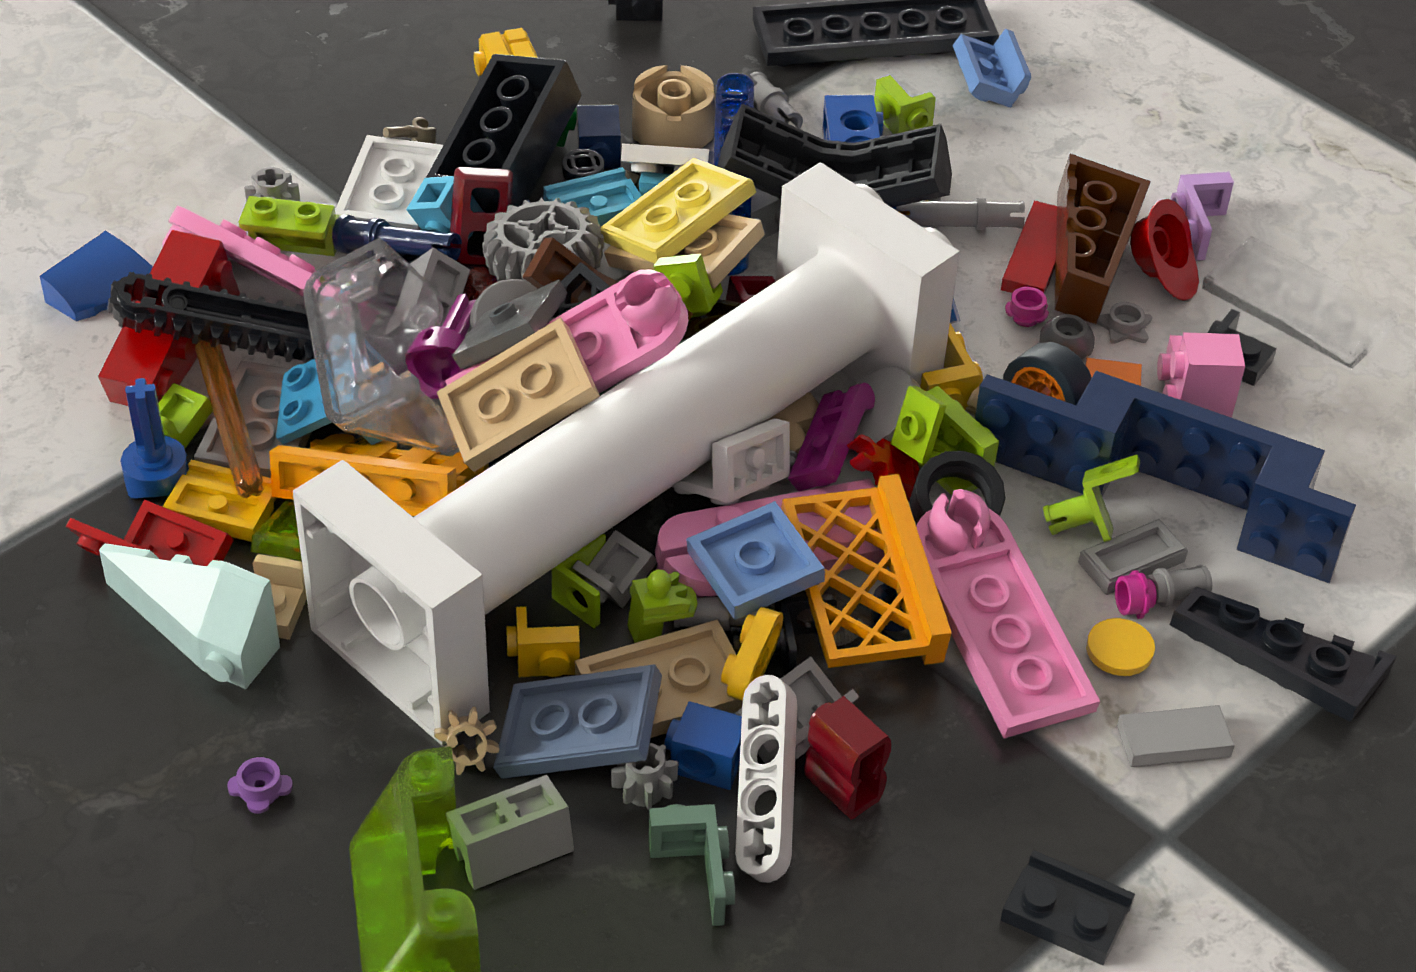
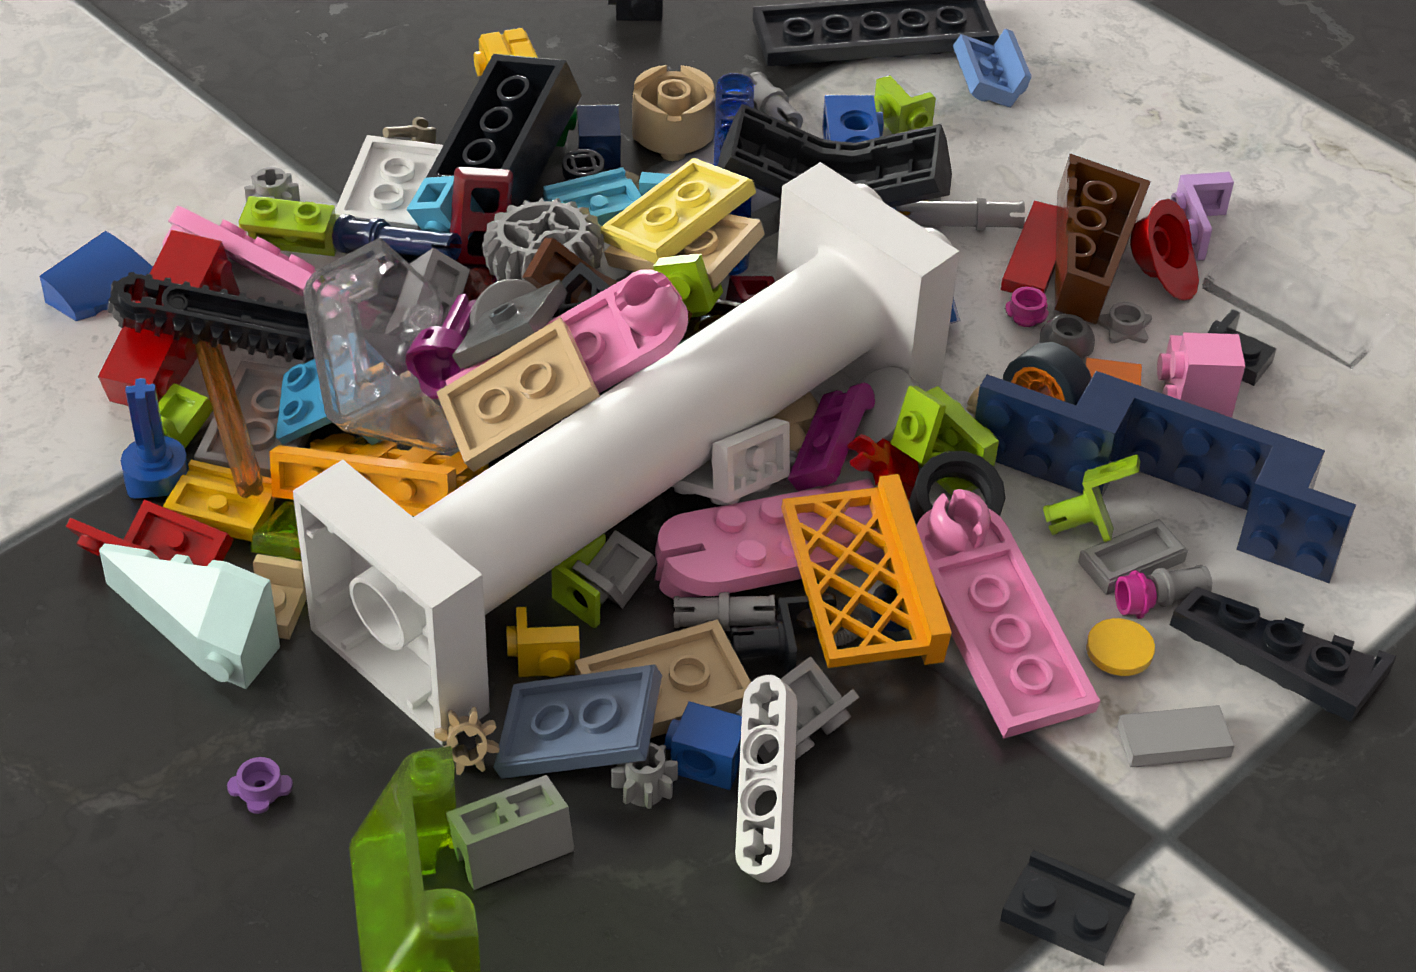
(654, 158): white plate -> none
(657, 601): lime piece -> none
(691, 832): sand green bracket -> none
(755, 560): medium blue plate -> none
(758, 640): yellow plate -> none
(847, 756): dark red brick -> none
(959, 374): yellow bracket -> none

